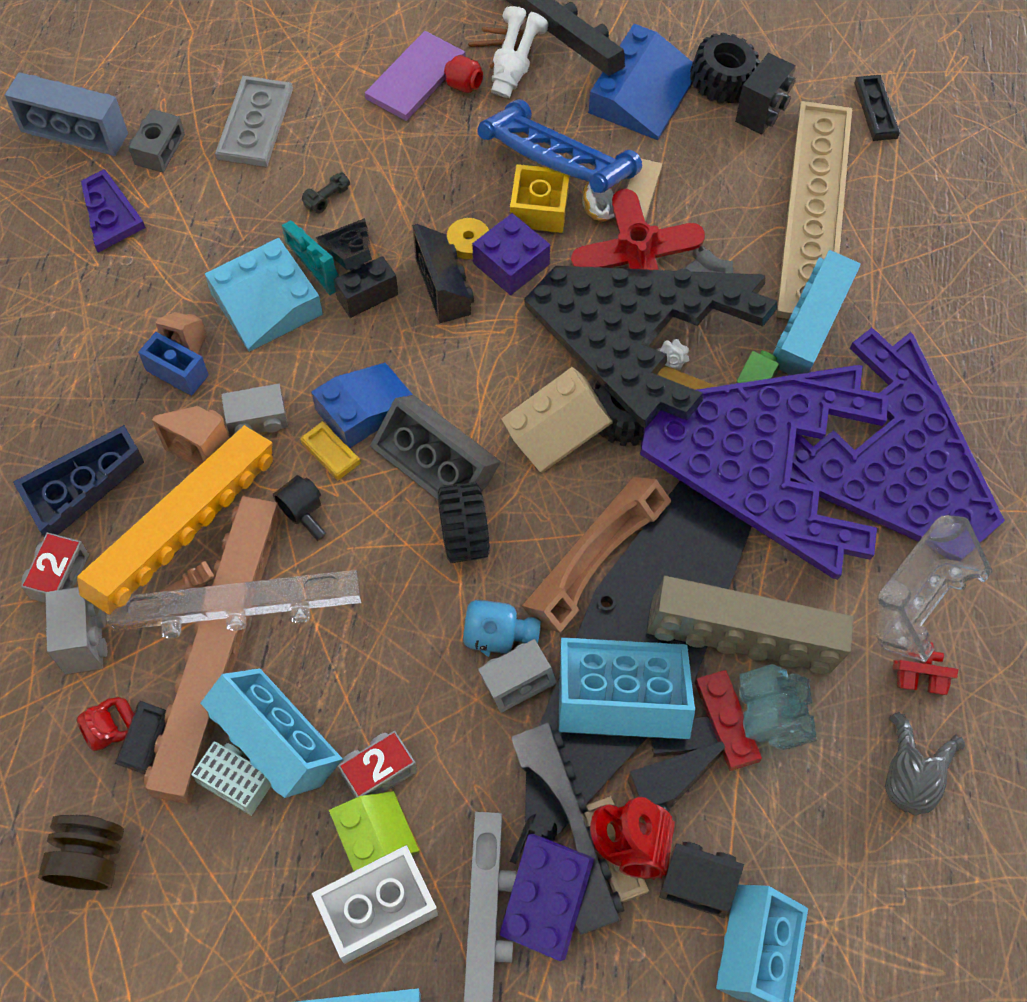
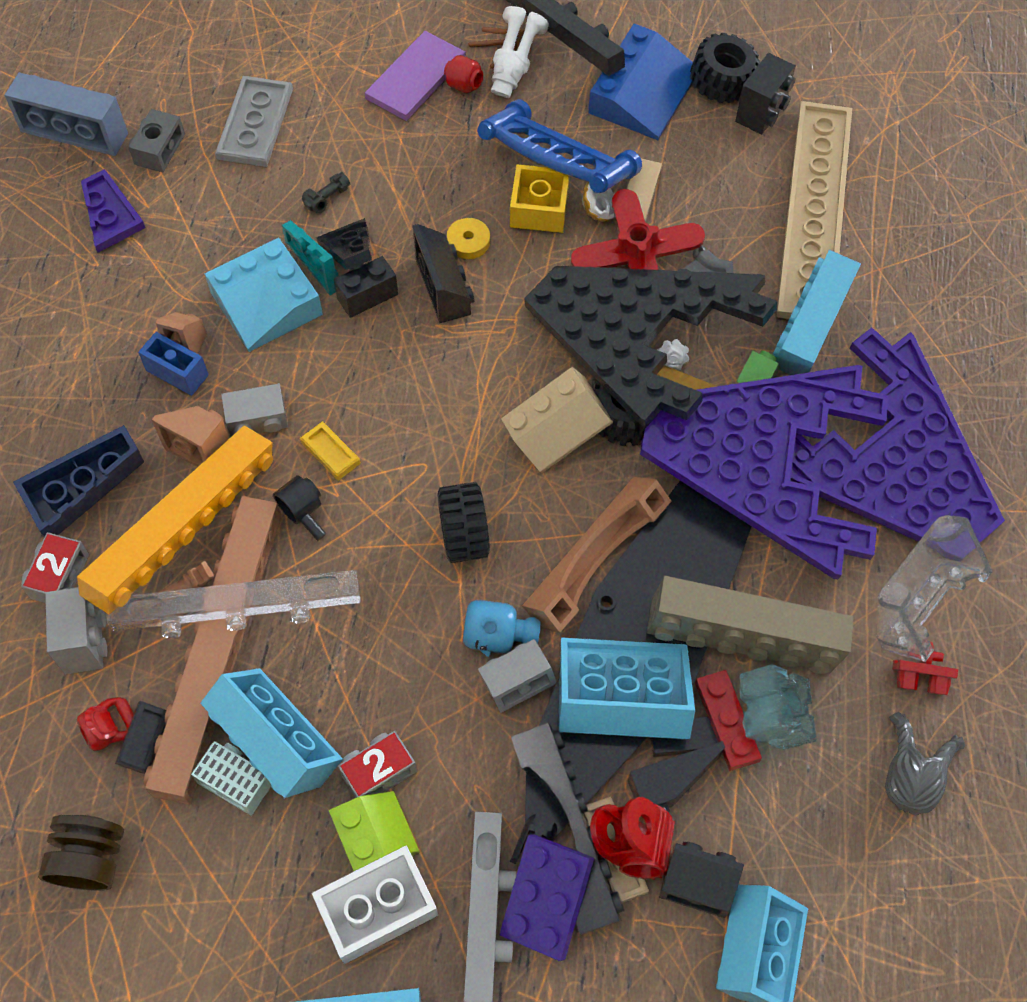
(358, 401): blue slope -> none
(431, 447): dark grey slope -> none
(511, 253): dark purple brick -> none
(876, 107): black tile -> none

